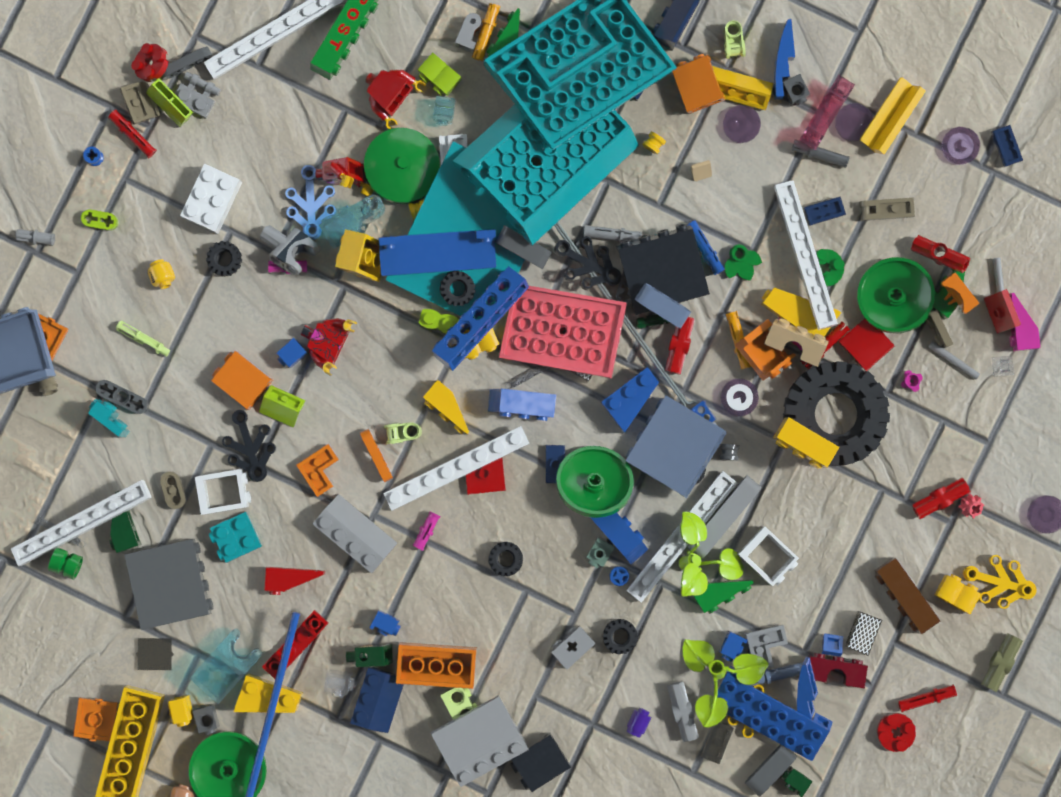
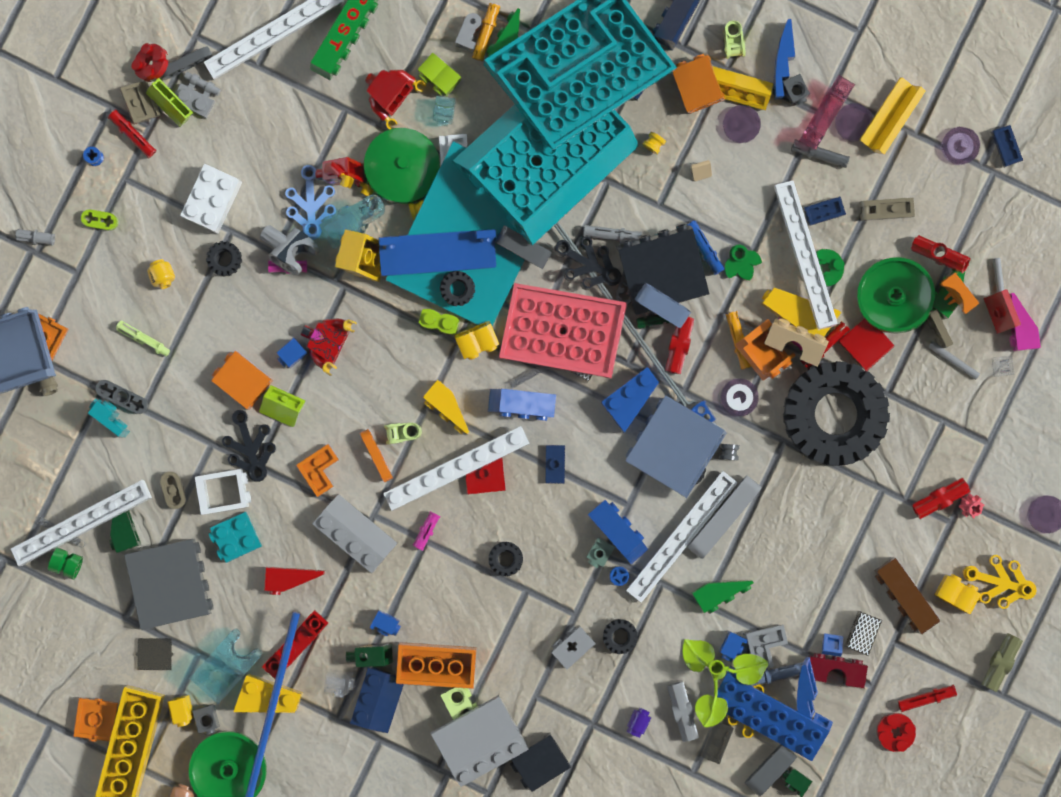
(479, 328): blue brick -> none
(594, 481): green dish -> none
(693, 580): lime plant -> none
(754, 542): white window -> none
(805, 443): yellow brick -> none
(917, 378): dark pink plate -> none

